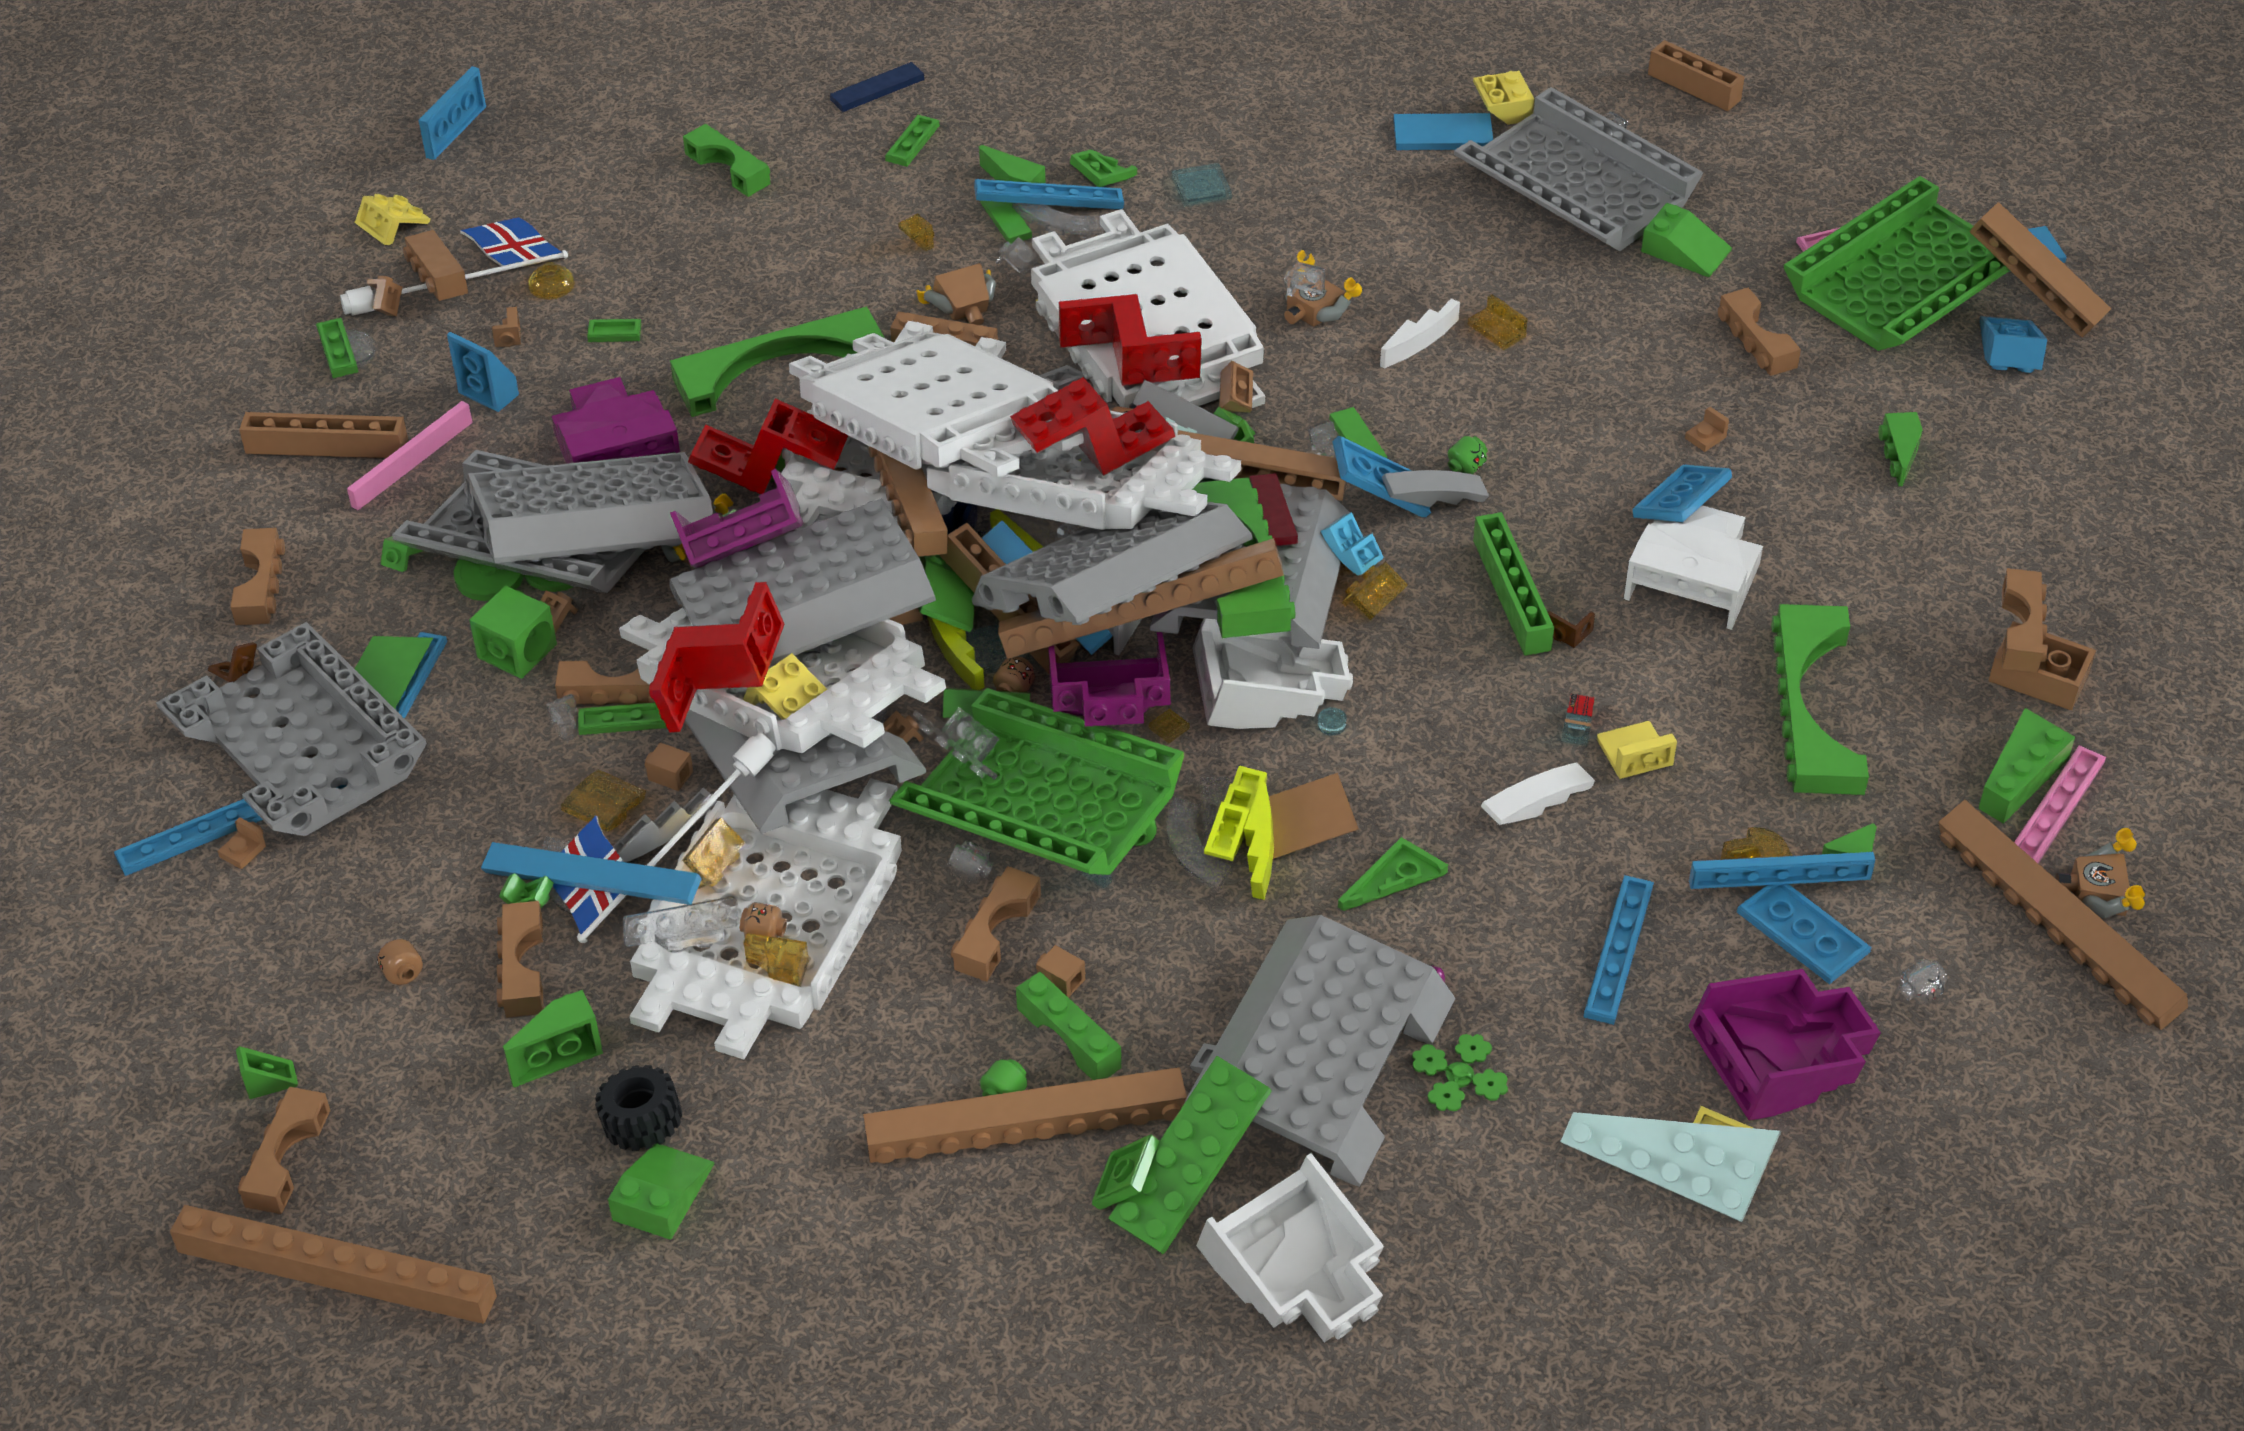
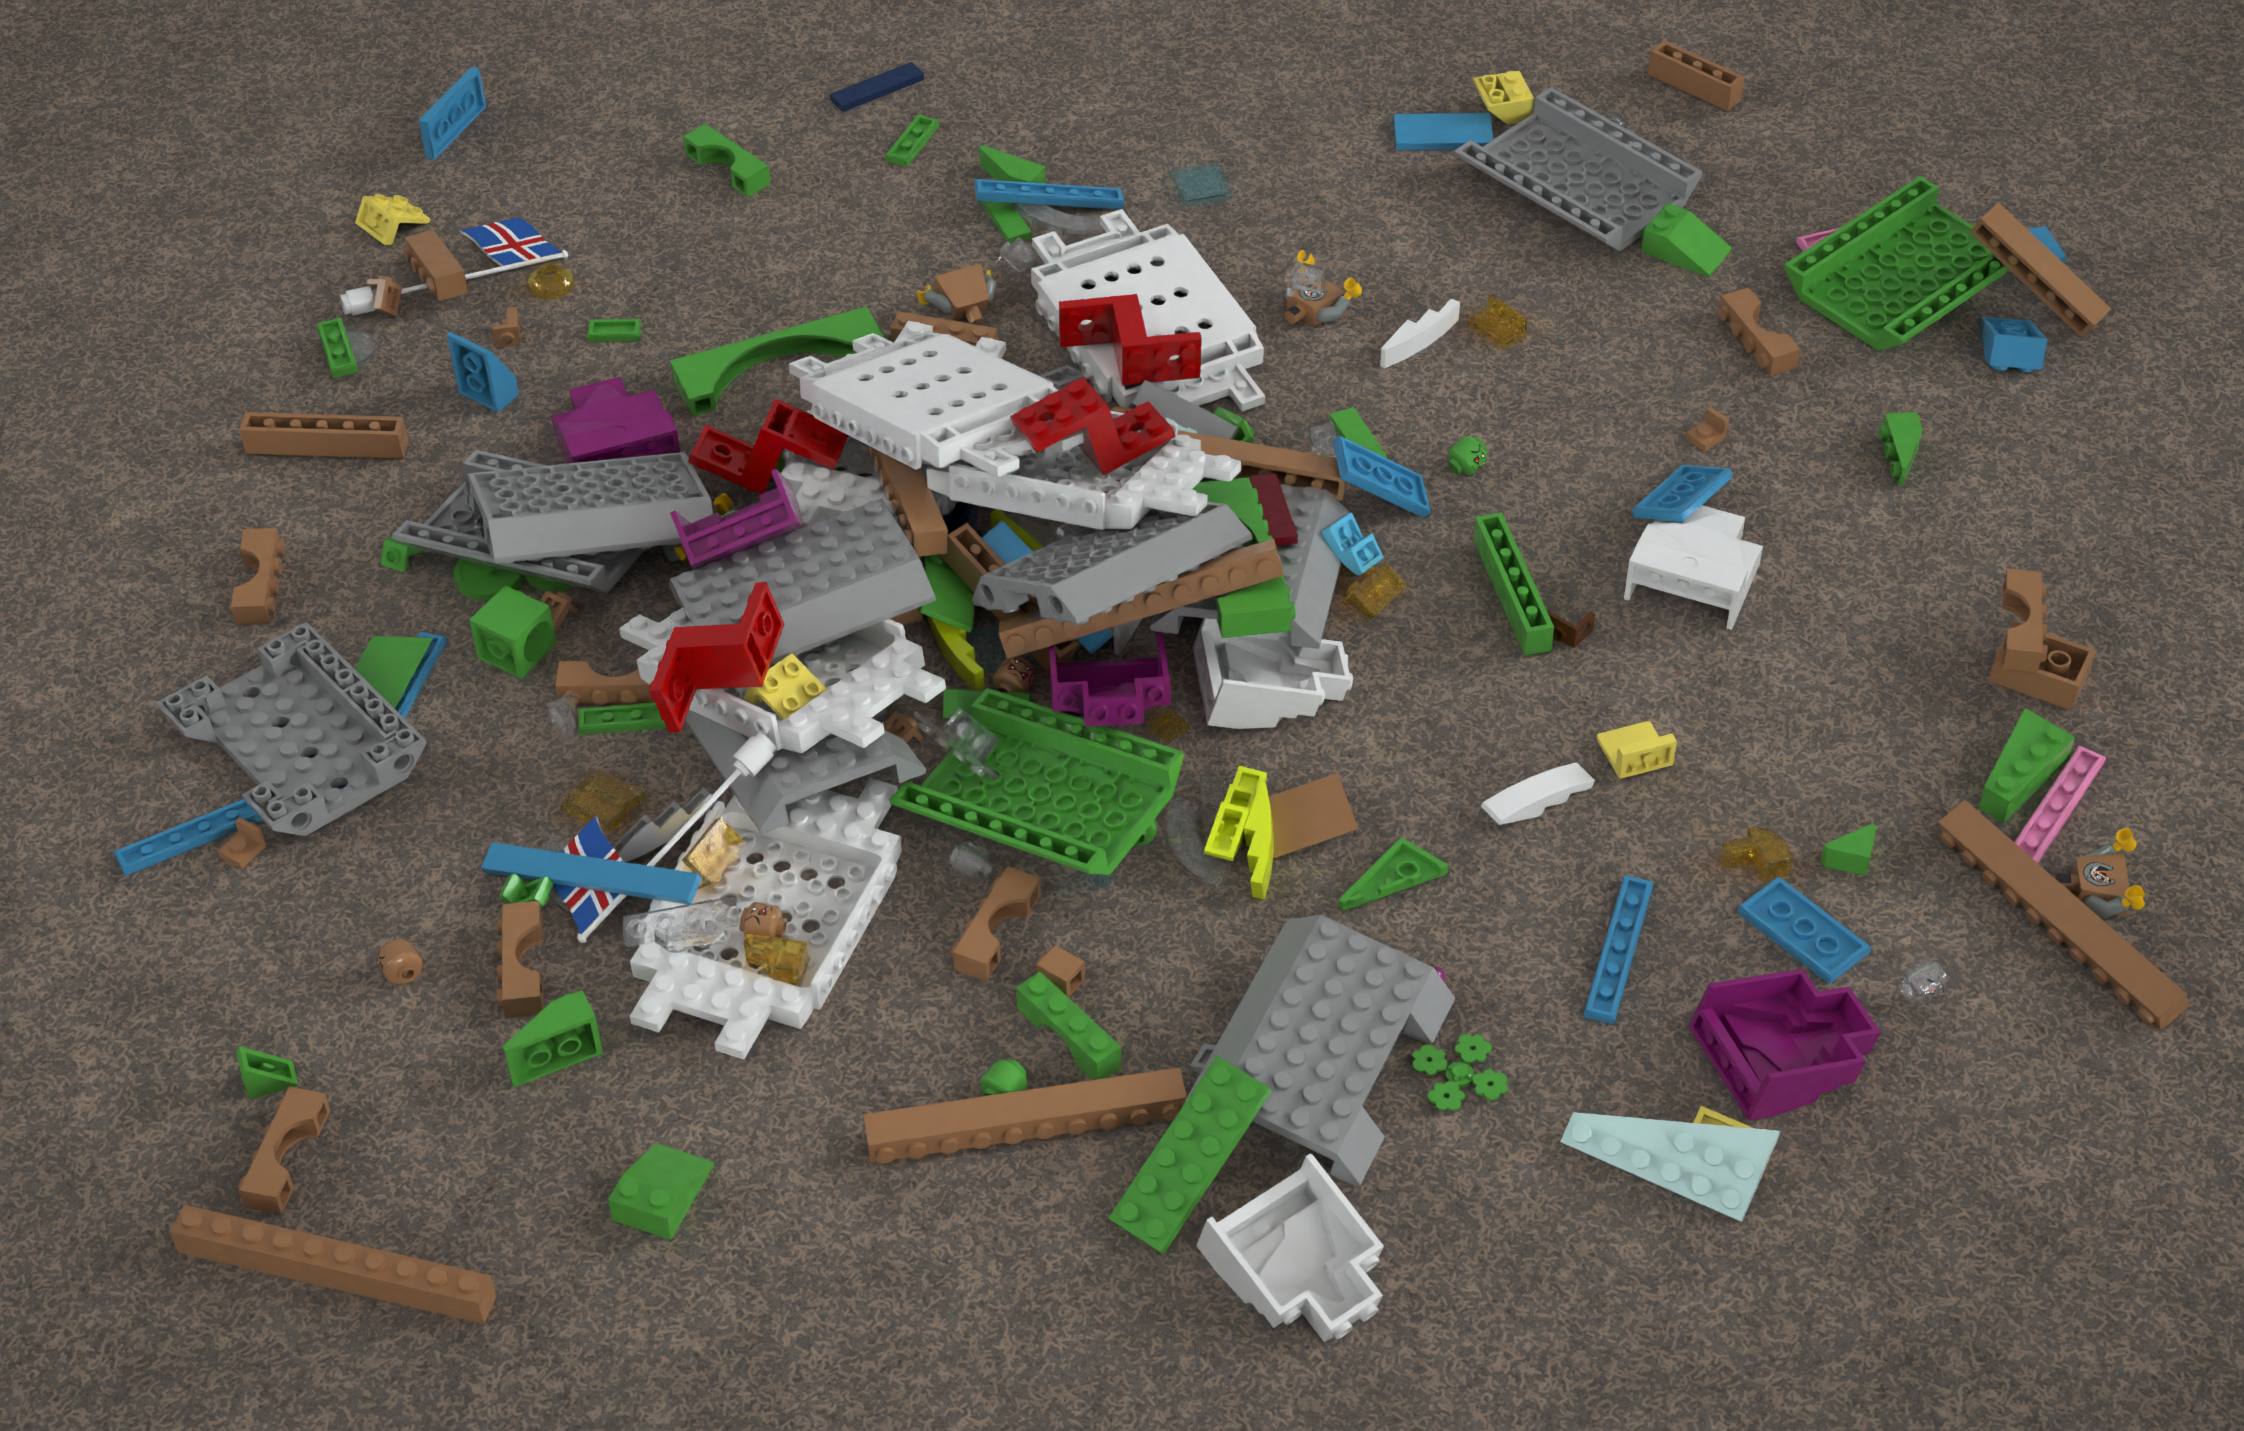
(241, 663): reddish brown bracket -> none
(409, 455): bright pink tile -> none
(638, 1107): black tyre -> none
(669, 766): medium nougat brick -> none
(919, 231): clear yellow bracket -> none
(1100, 168): bright green wing -> none
(1125, 1172): bright green tile -> none
(1236, 388): medium nougat slope -> none
(1332, 721): clear light blue tile -> none
(1429, 486): light grey slope -> none
(1578, 717): leg -> none
(1781, 870): dark azure tile -> none
(1815, 758): bright green arch -> none

